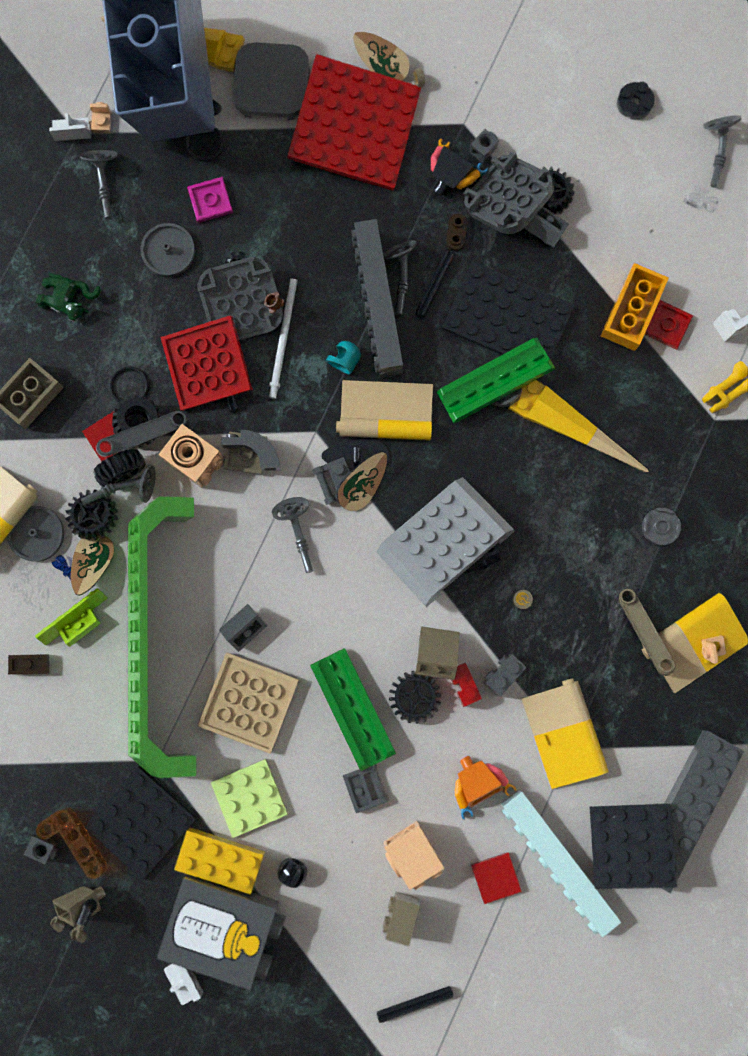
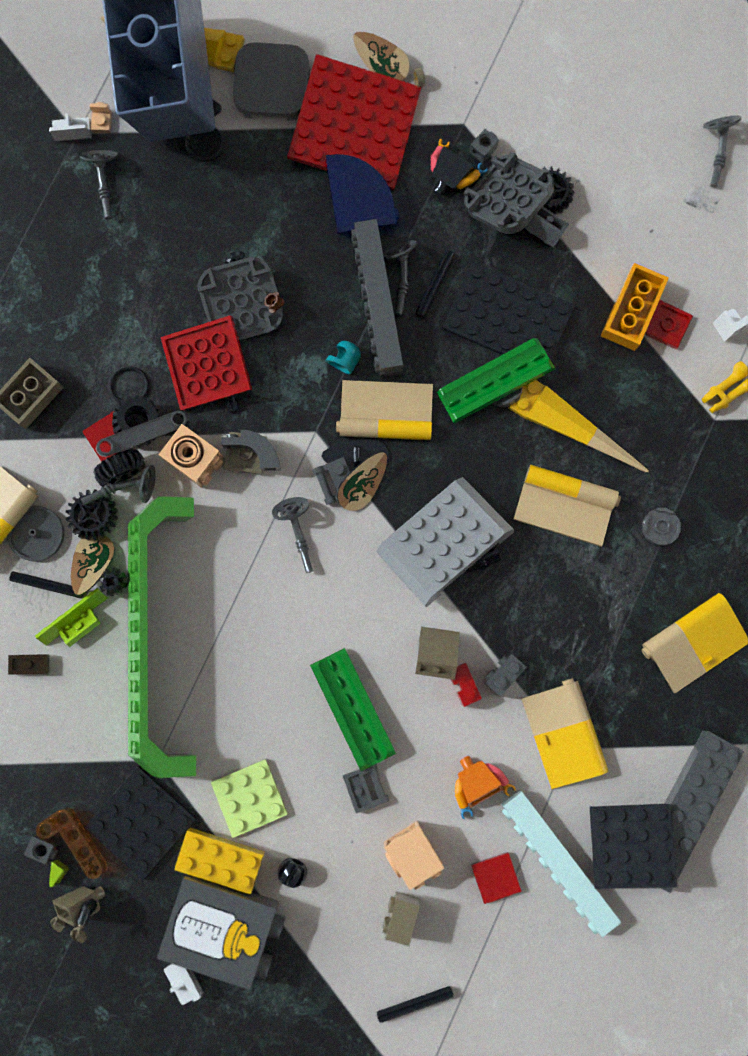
(43, 584): none -> black axle
(57, 872): none -> lime slope
(62, 565): clear blue piece -> none
(63, 295): dark green animal -> none
(118, 579): none -> black piece
(168, 250): dark grey piece -> none
(210, 199): dark pink tile -> none
(243, 627): dark grey brick -> none
(248, 703): tan plate -> none
(275, 385): white bar -> none
(358, 193): none -> clear blue brick
(431, 701): black gear -> none
(456, 231): dark brown plate -> none
(522, 599): dark tan tile -> none
(566, 505): none -> tan door
(631, 109): black plate -> none
(646, 632): dark tan piece -> none
(709, 649): light nougat bracket -> none

